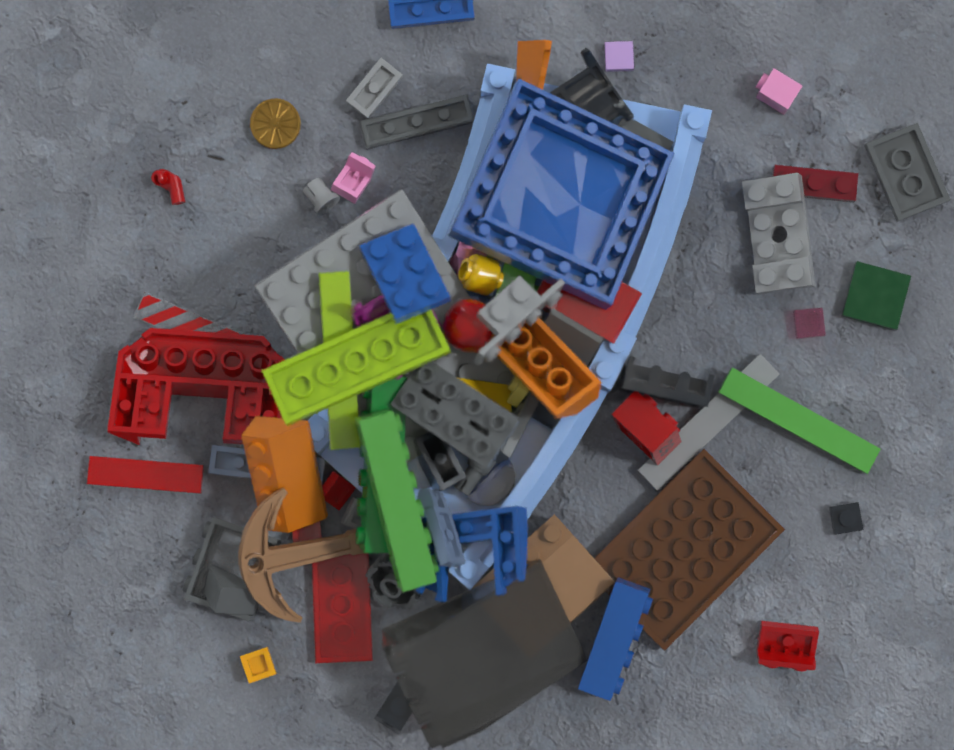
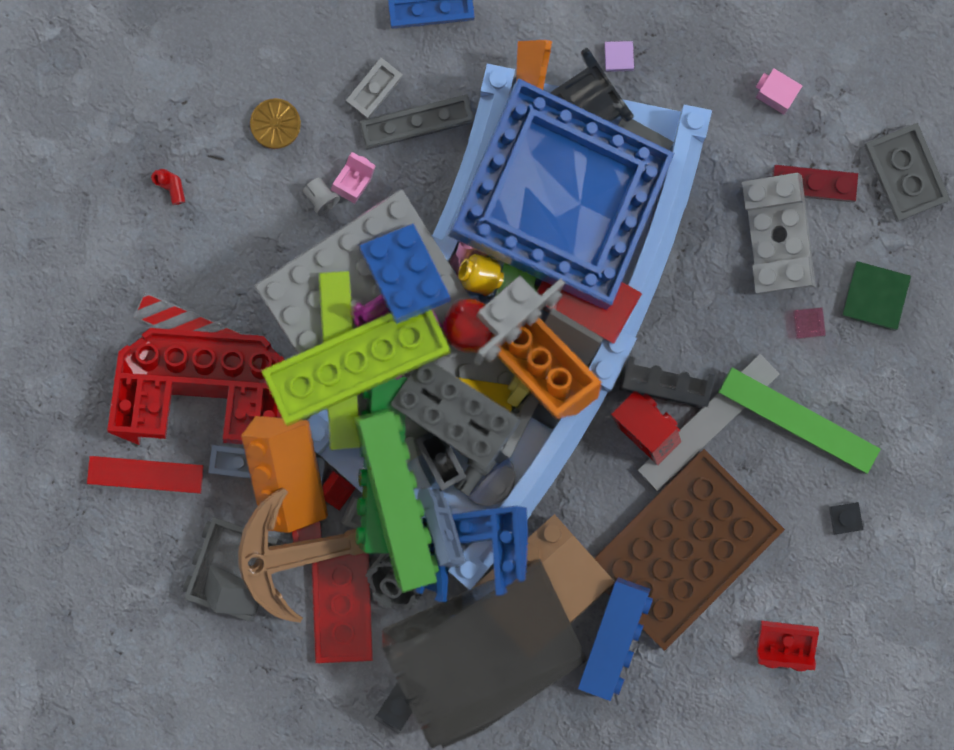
(258, 665): light orange plate -> none

